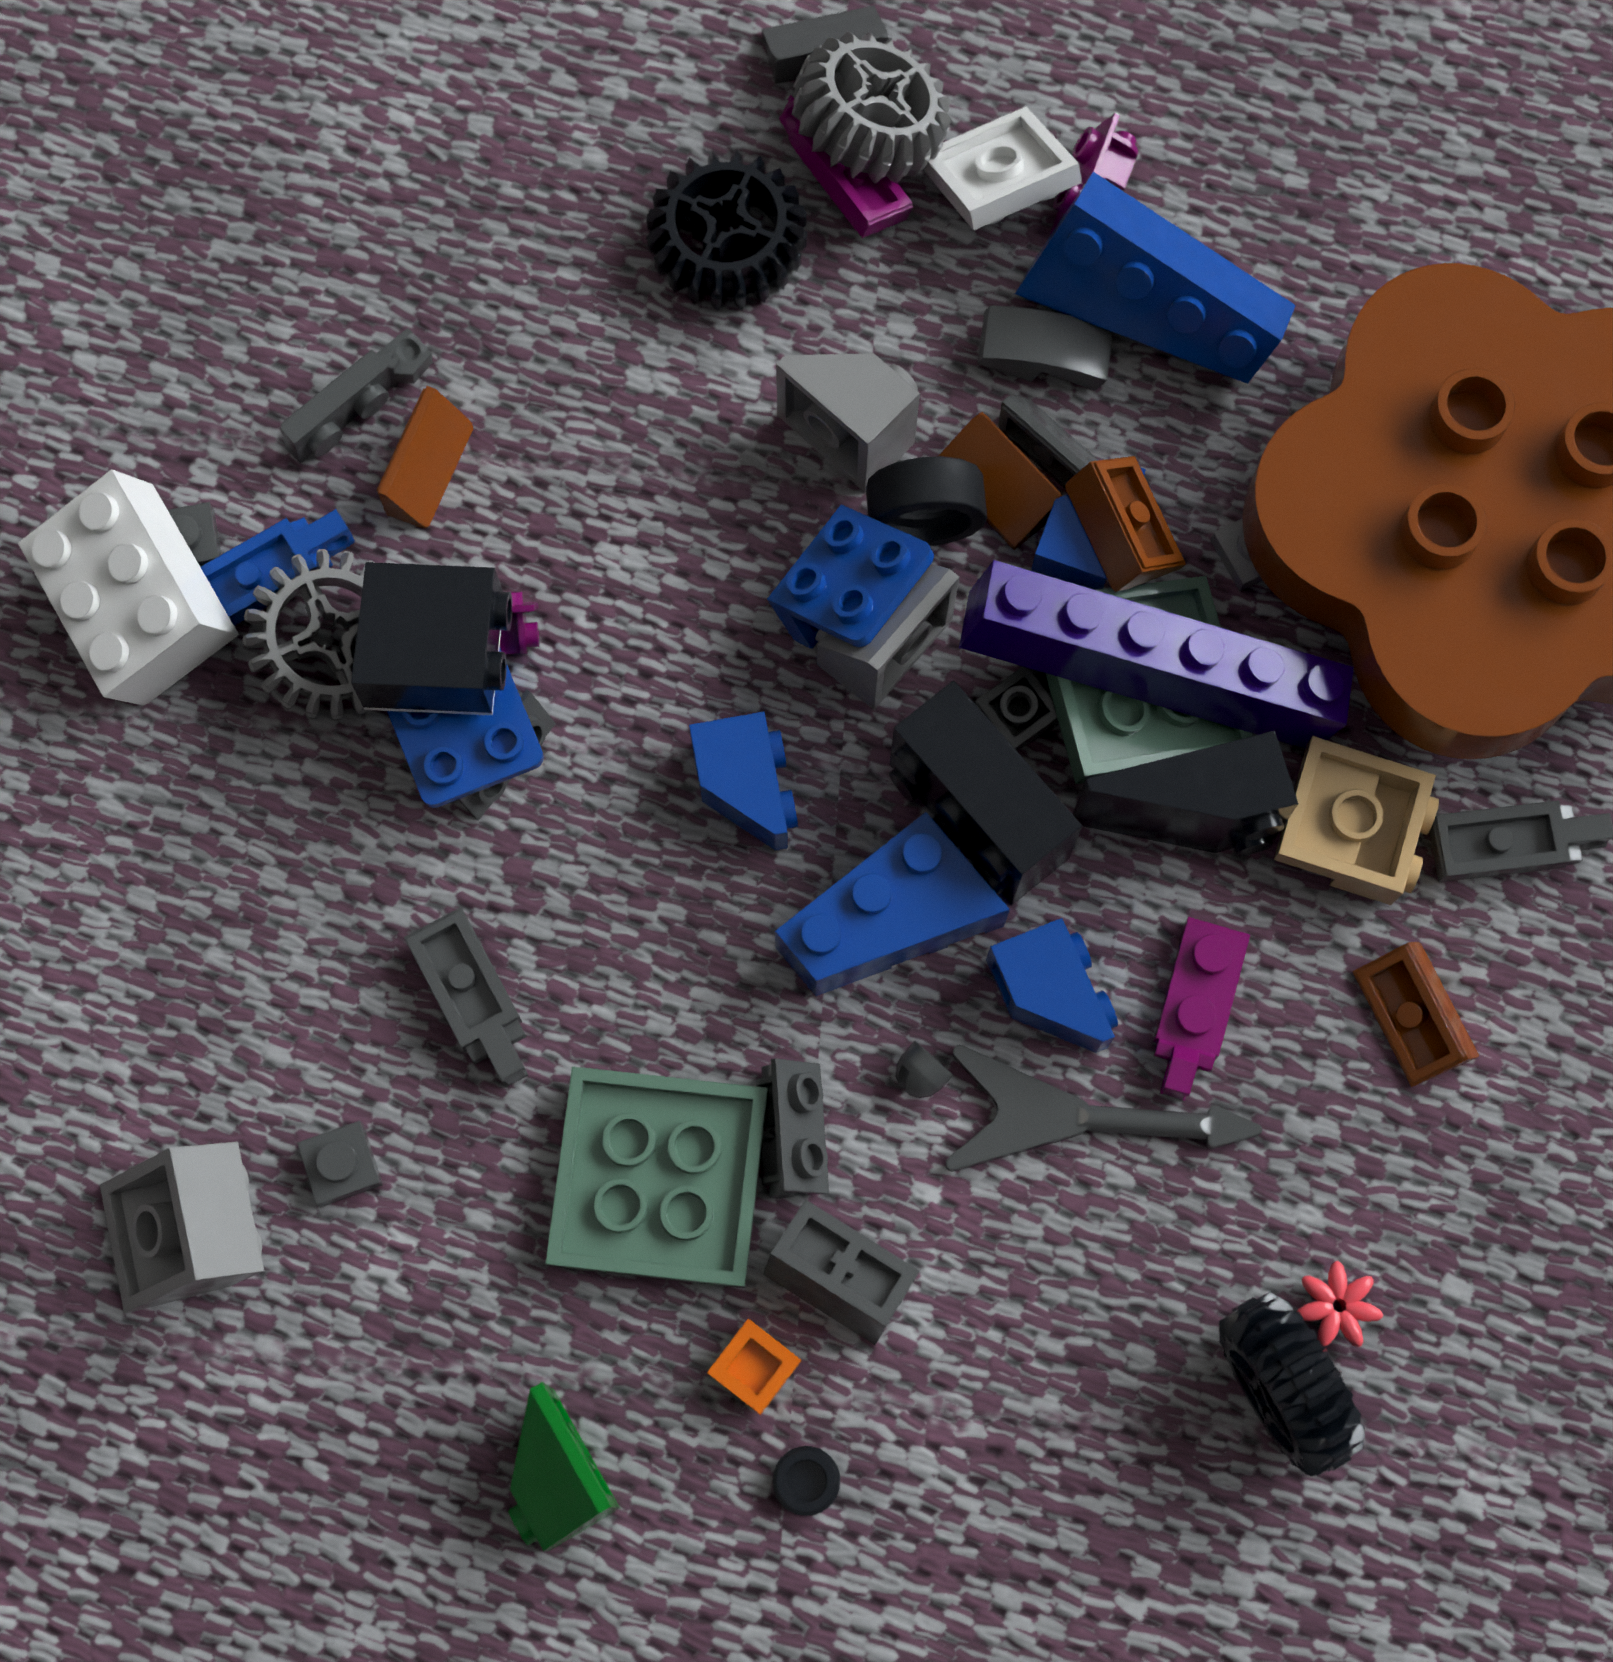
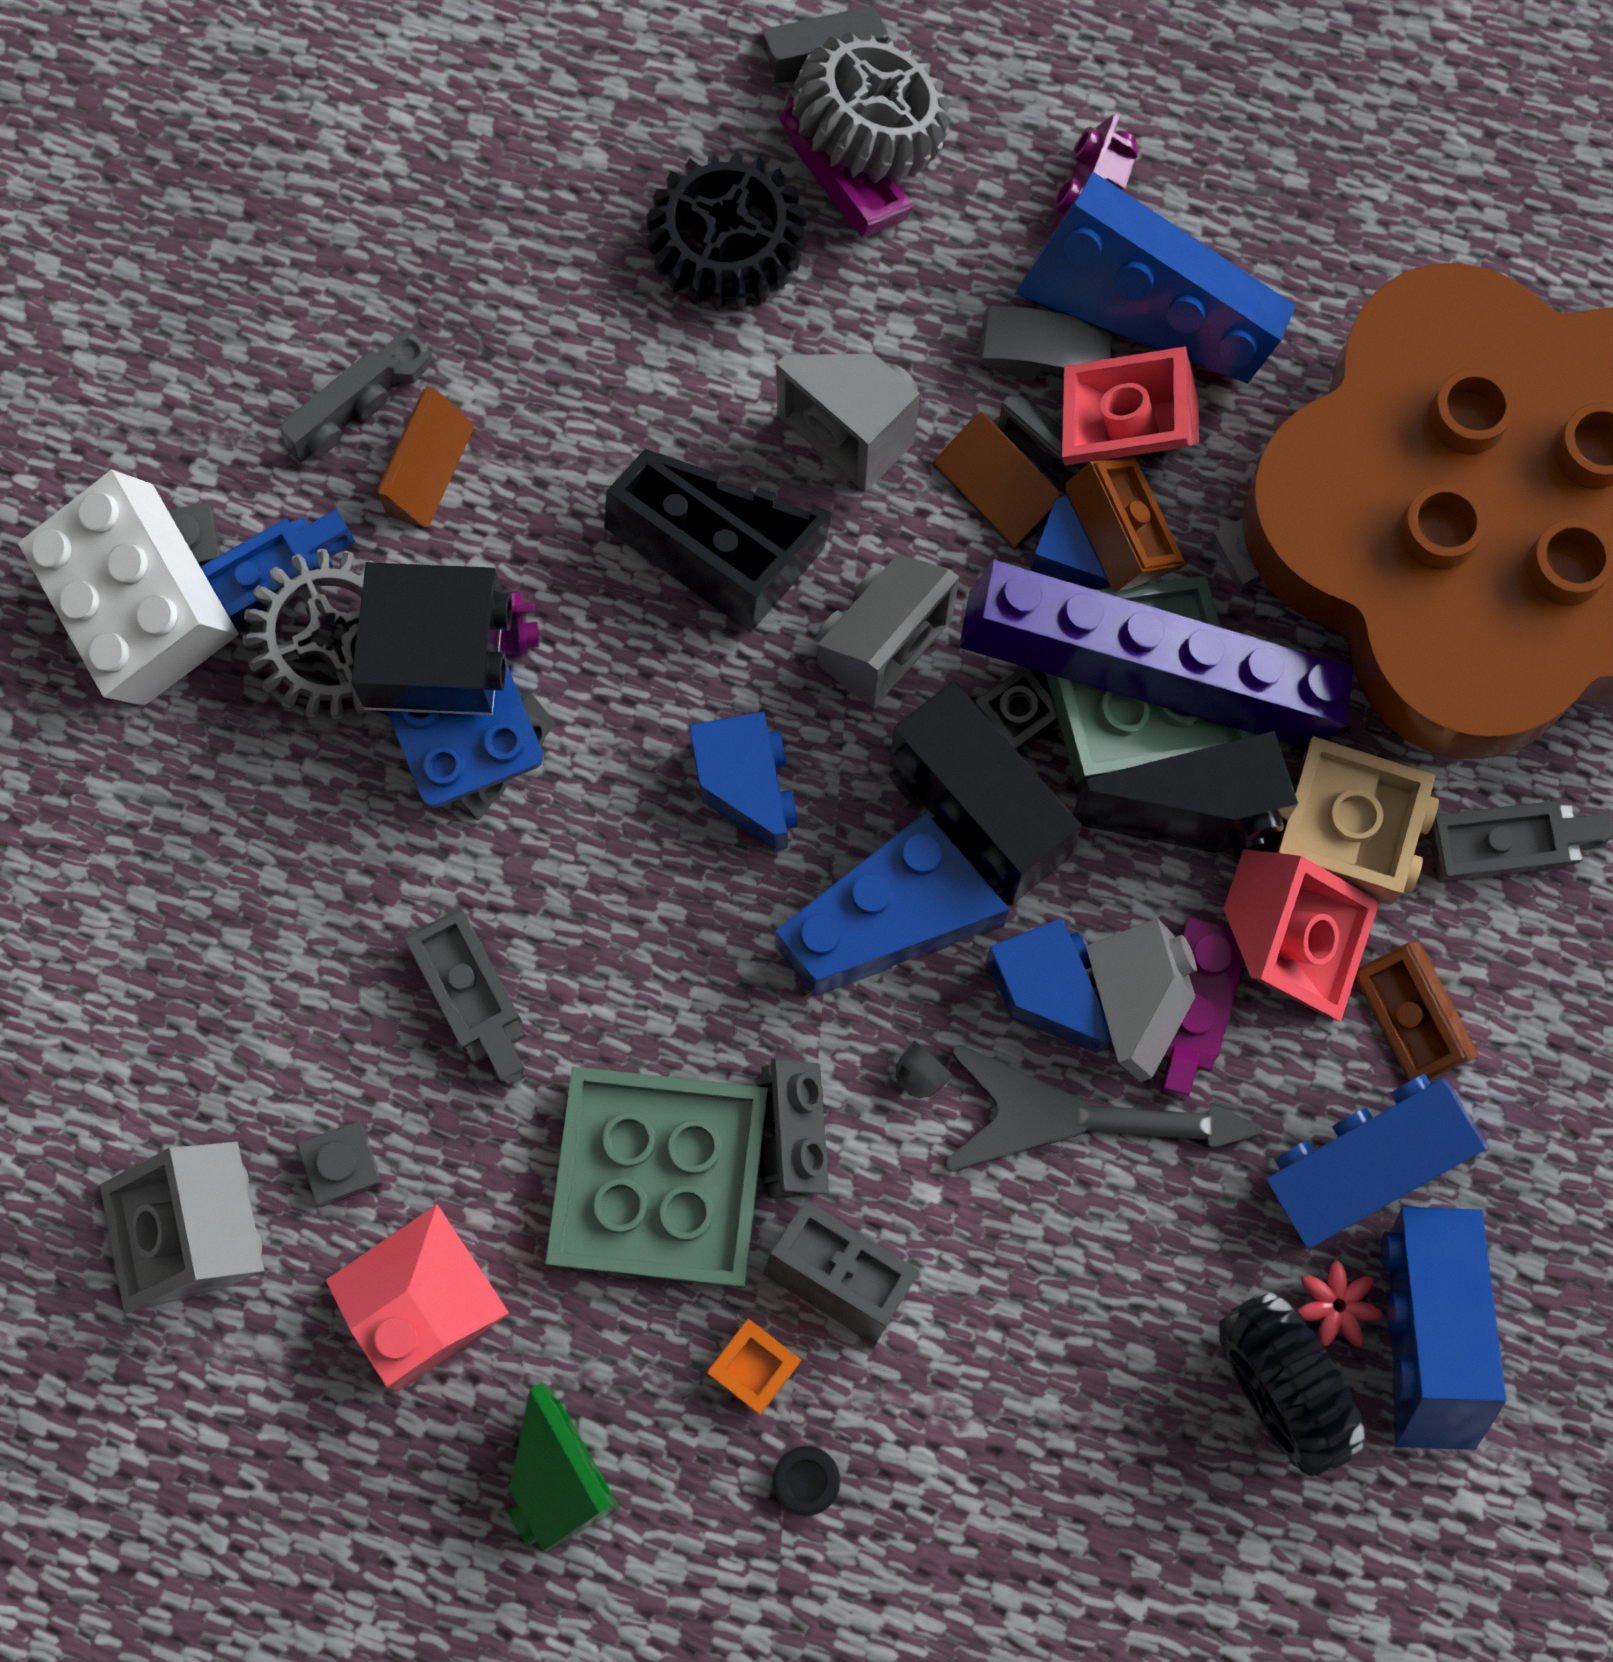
(415, 1299): none -> coral slope
(713, 536): none -> black wedge
(849, 579): blue bracket -> none
(929, 498): black tyre -> none
(1002, 168): white plate -> none
(1129, 406): none -> coral slope
(1143, 992): none -> light grey slope
(1299, 928): none -> coral slope
(1375, 1159): none -> blue wedge
(1442, 1328): none -> blue wedge

